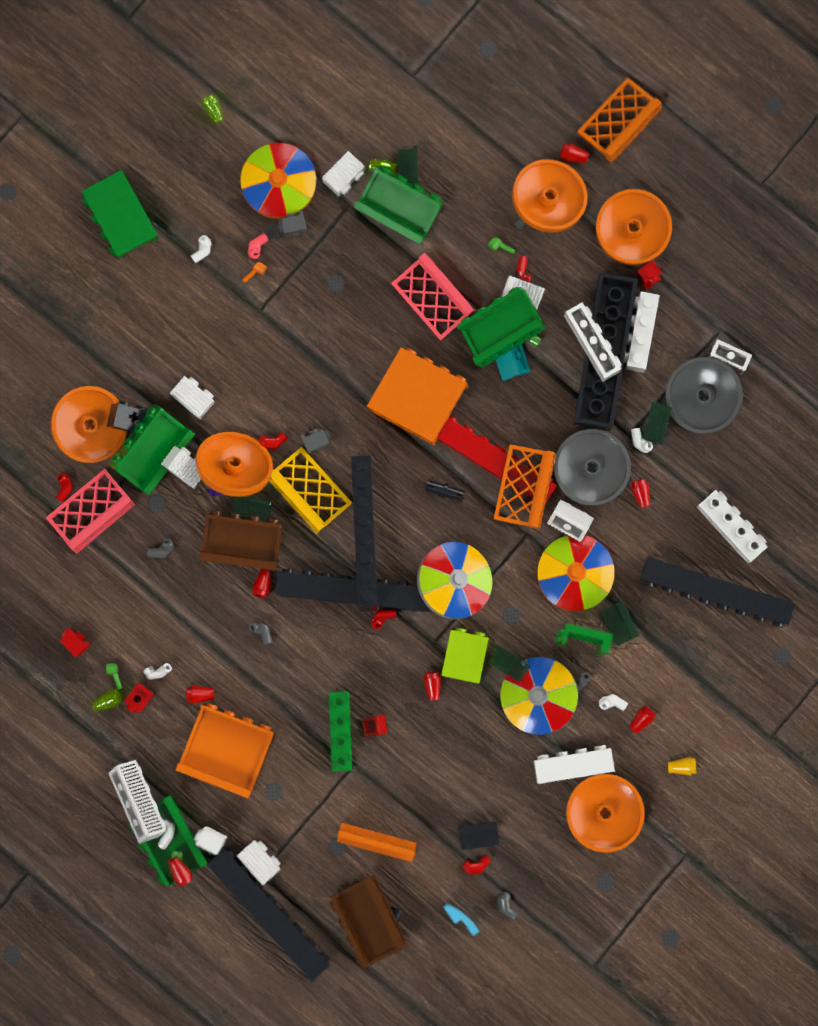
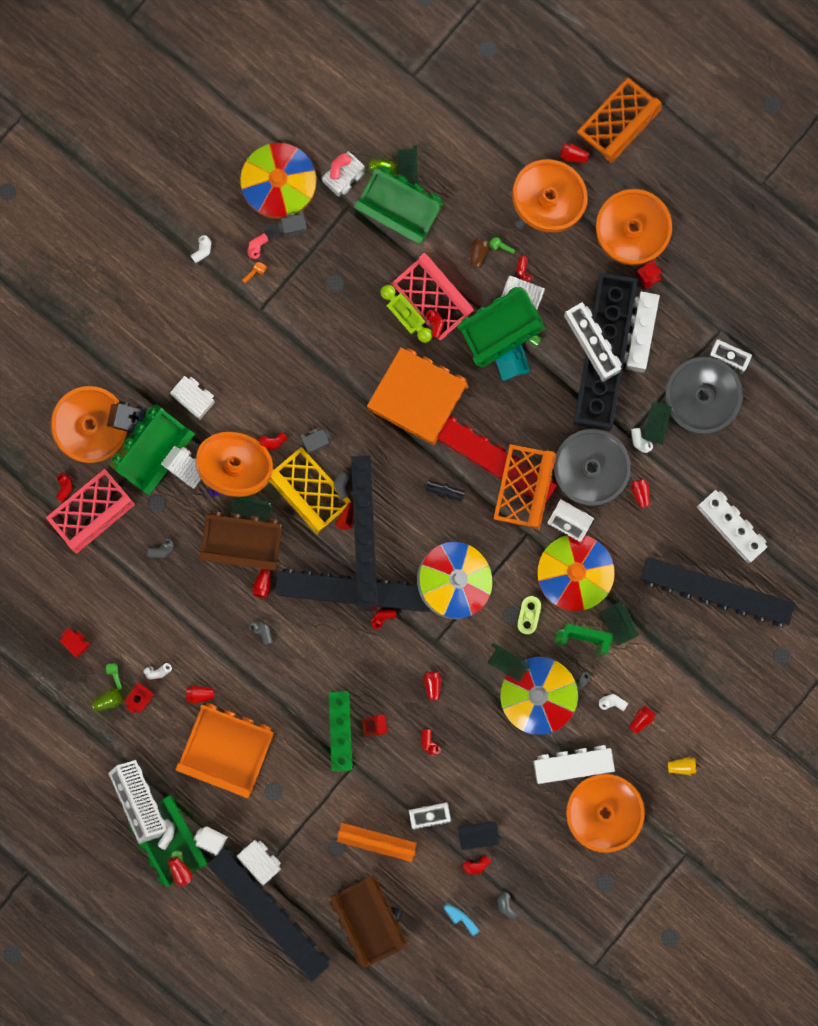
(119, 214): green panel -> none
(213, 108): clear neon green cone -> none
(337, 163): none -> coral arm
(340, 483): none -> dark grey arm
(346, 518): none -> red piece
(406, 313): none -> lime plate
(427, 744): none -> red arm
(429, 815): none -> white brick
(437, 322): none -> red arm
(465, 655): lime brick -> none
(478, 252): none -> reddish brown cone
(529, 615): none -> yellowish green plate

